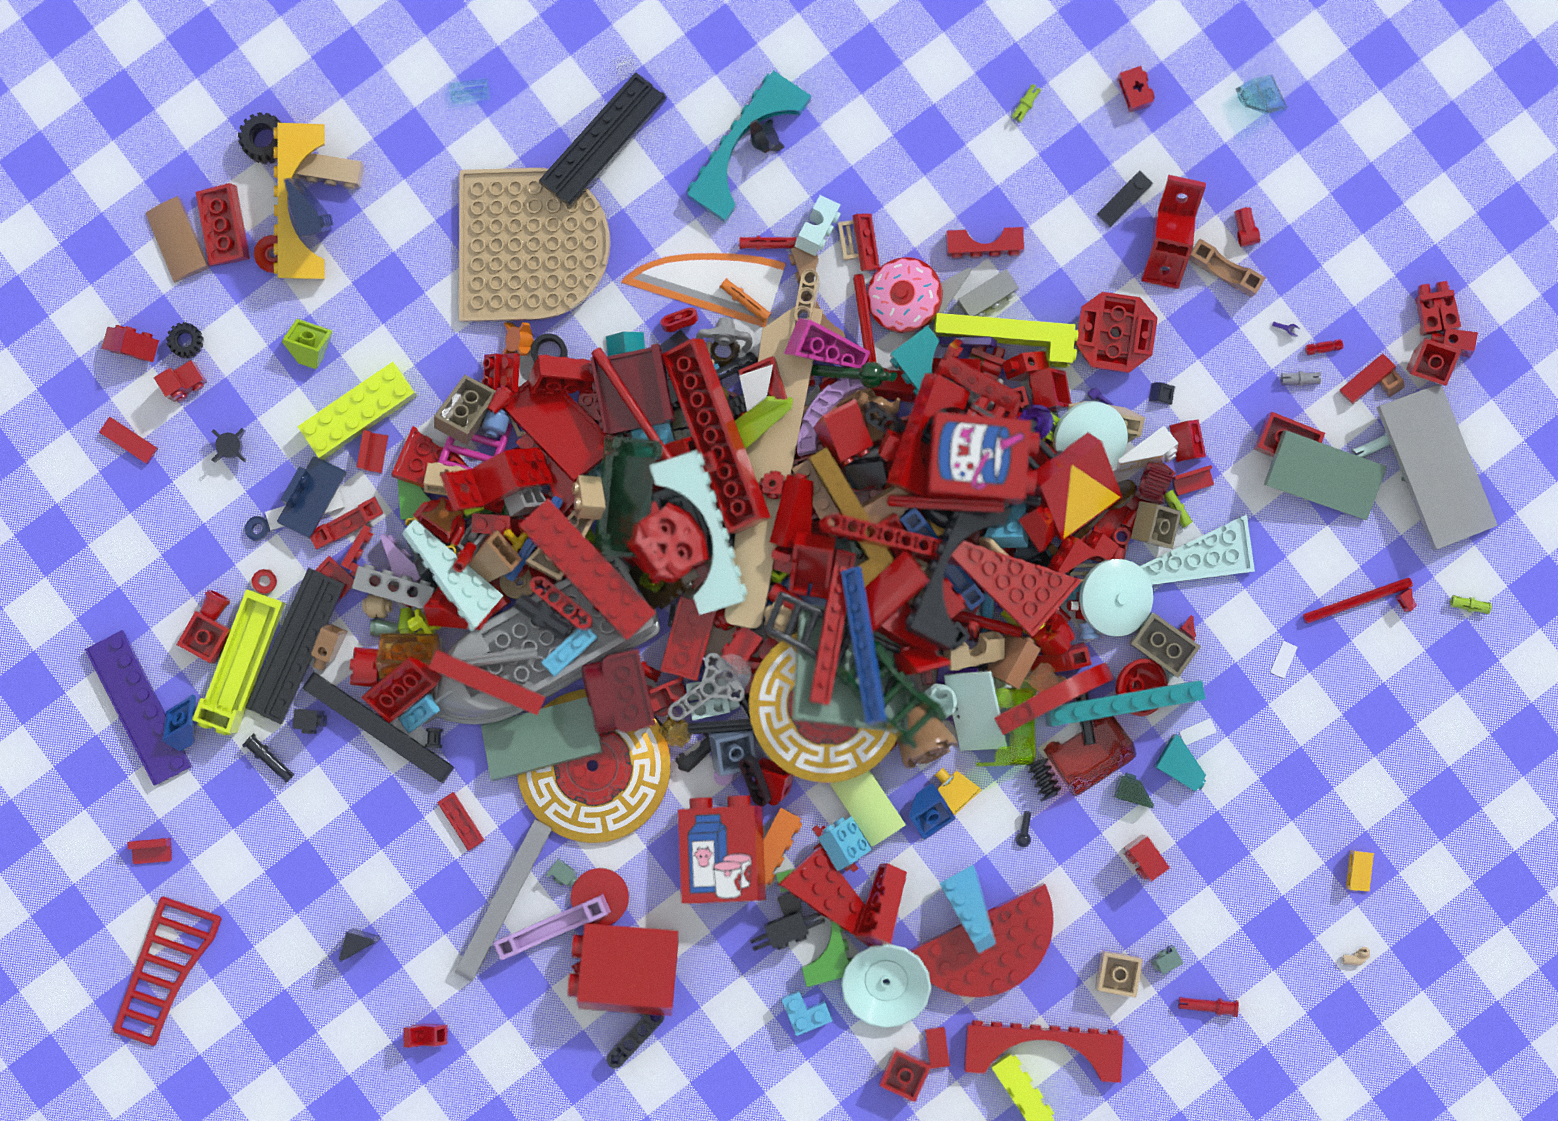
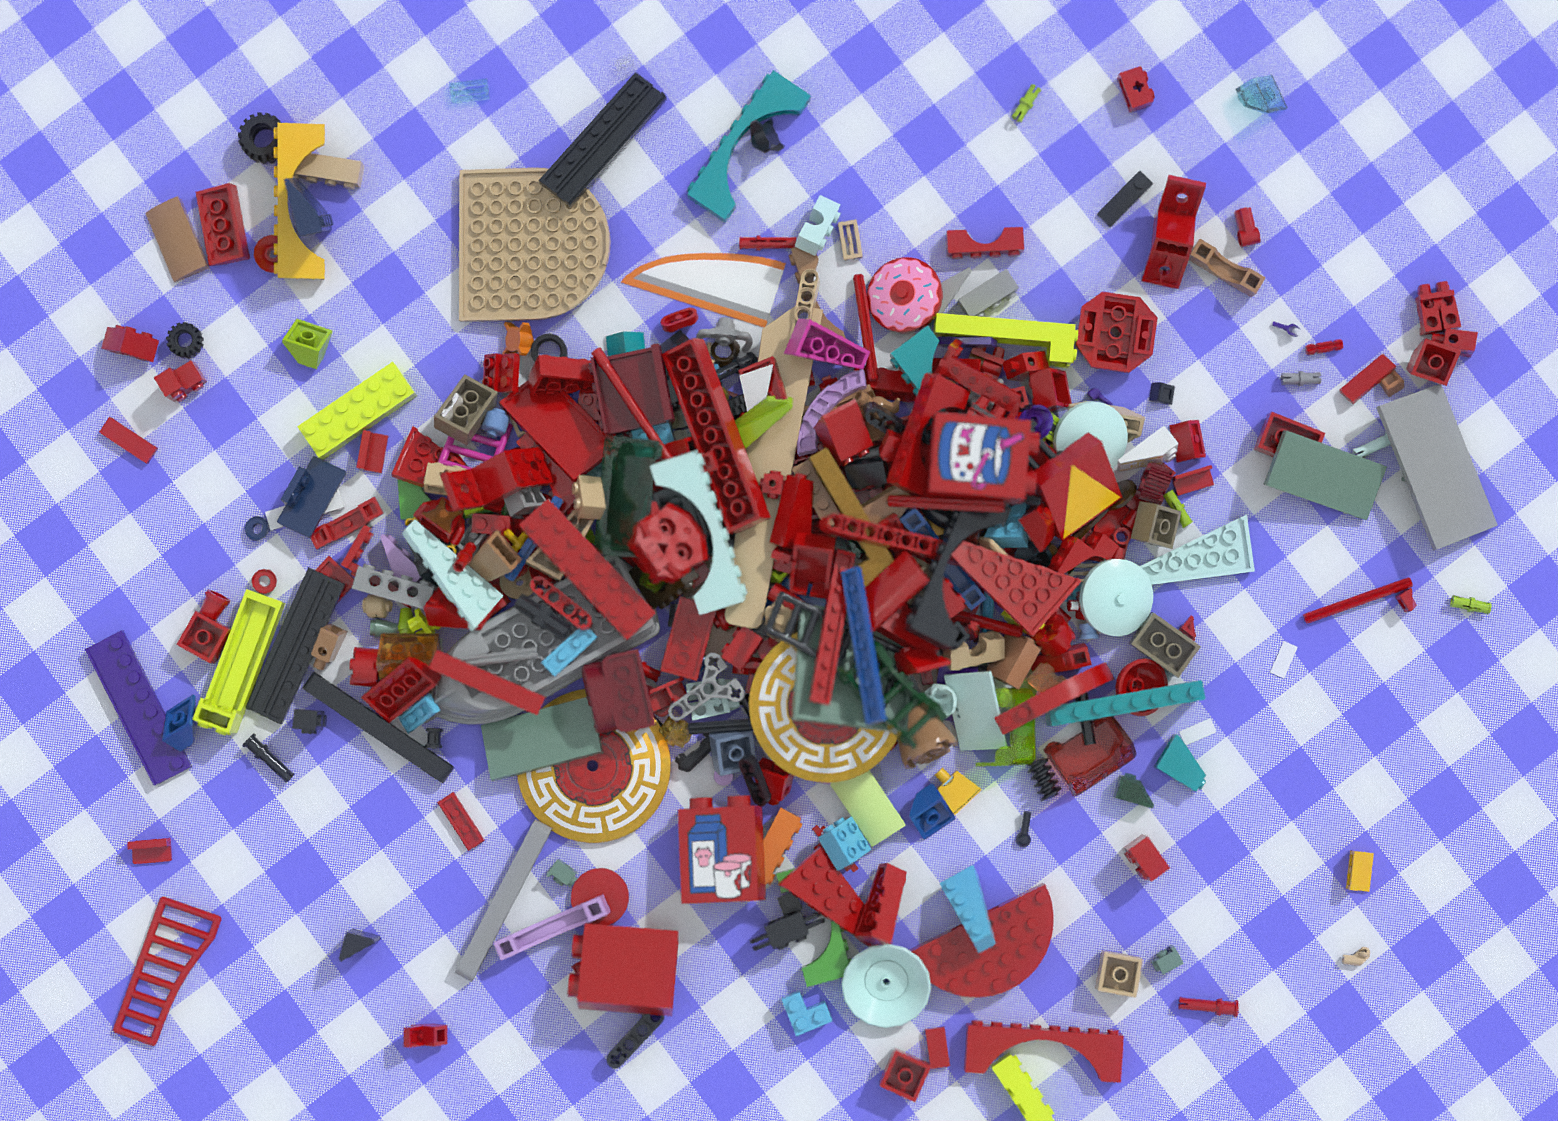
(228, 445): black piece -> none
(500, 399): red cone -> none
(739, 668): clear dish -> none
(744, 299): orange pin -> none
(866, 242): red tile -> none
(870, 374): dark green piece -> none

